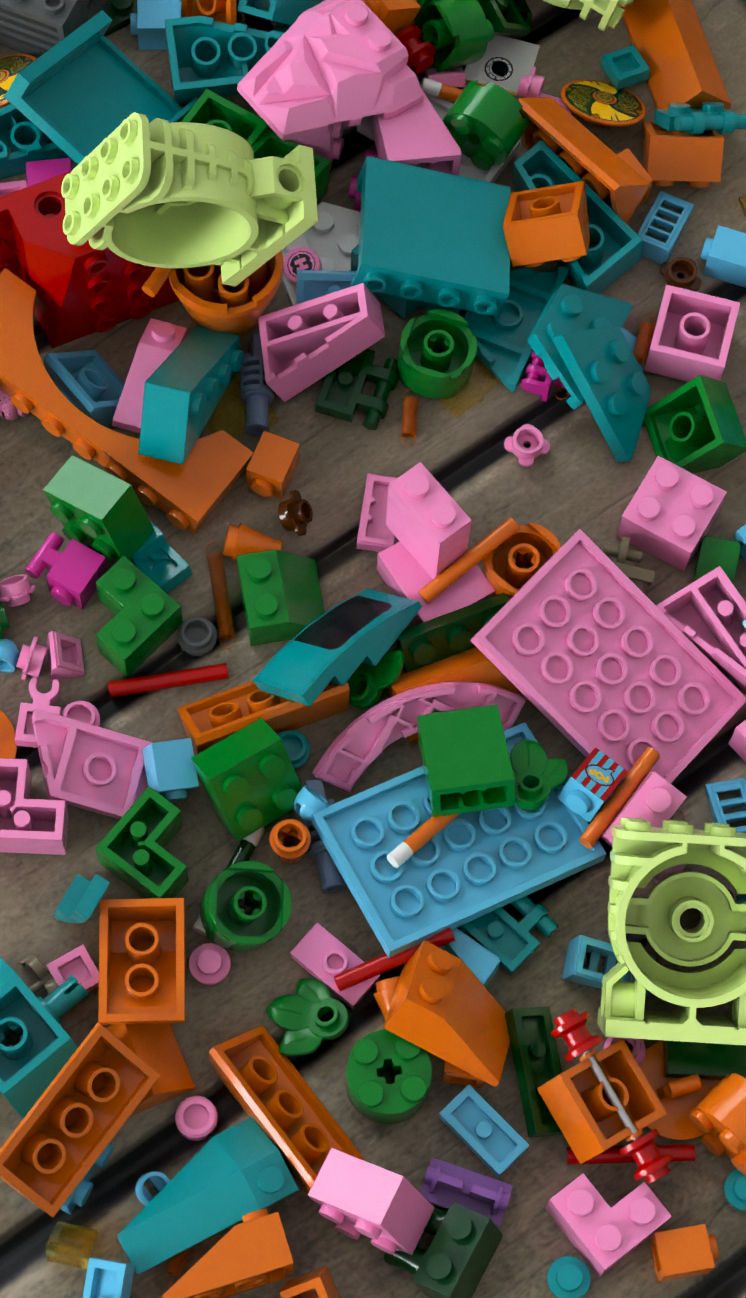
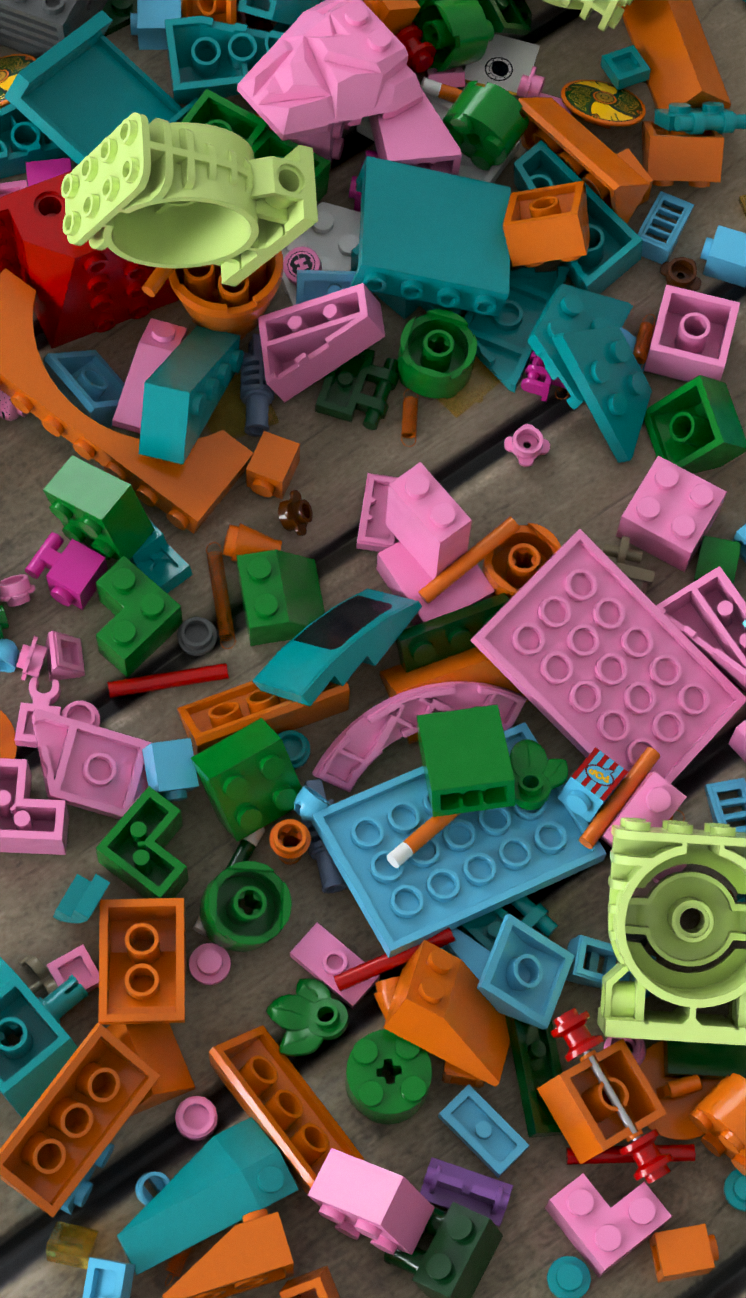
(374, 679): green plate -> none
(524, 973): none -> medium azure slope

